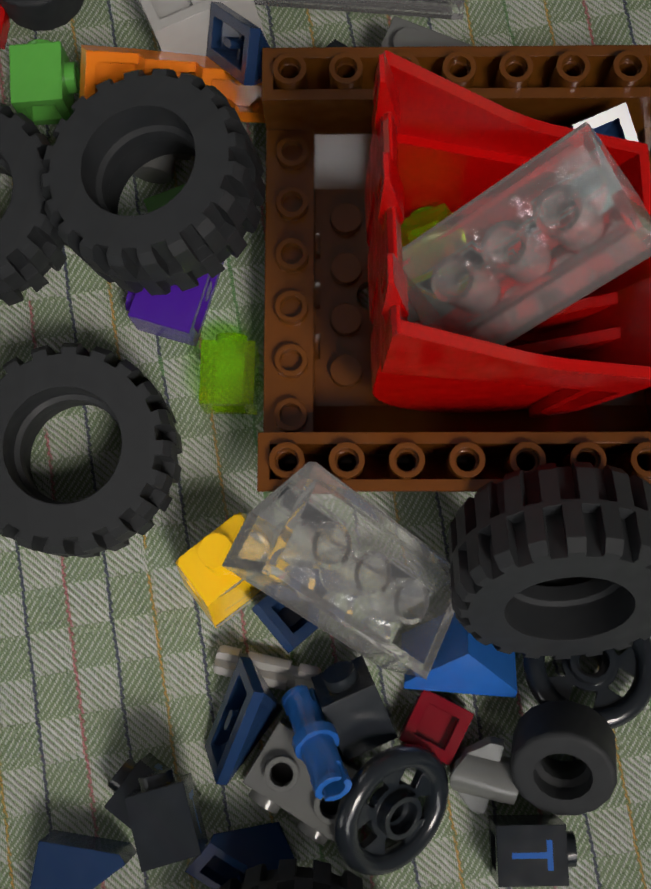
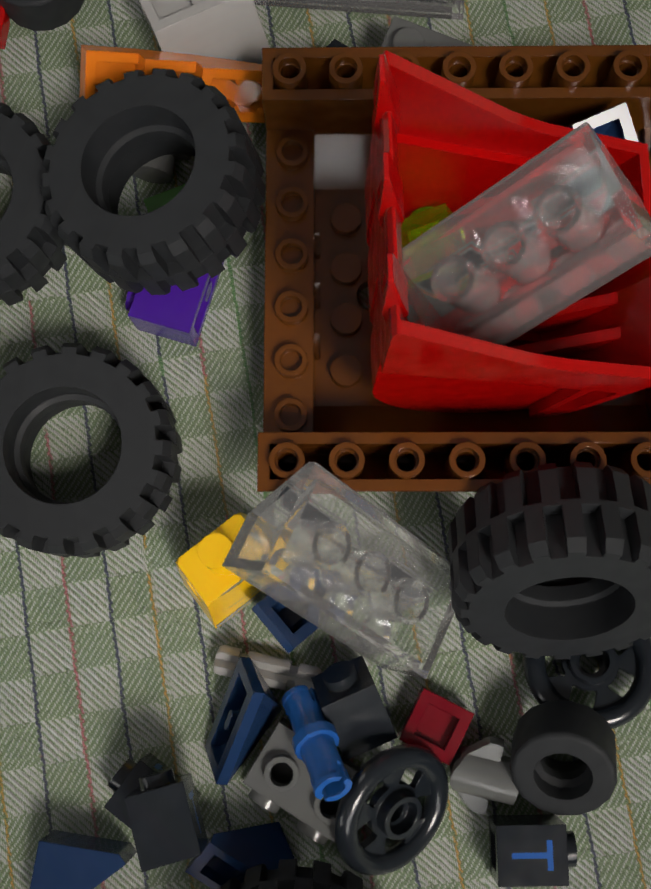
(43, 81): bright green brick -> none
(229, 375): clear neon green brick -> none
(235, 44): dark blue slope -> none
(468, 667): blue slope -> none

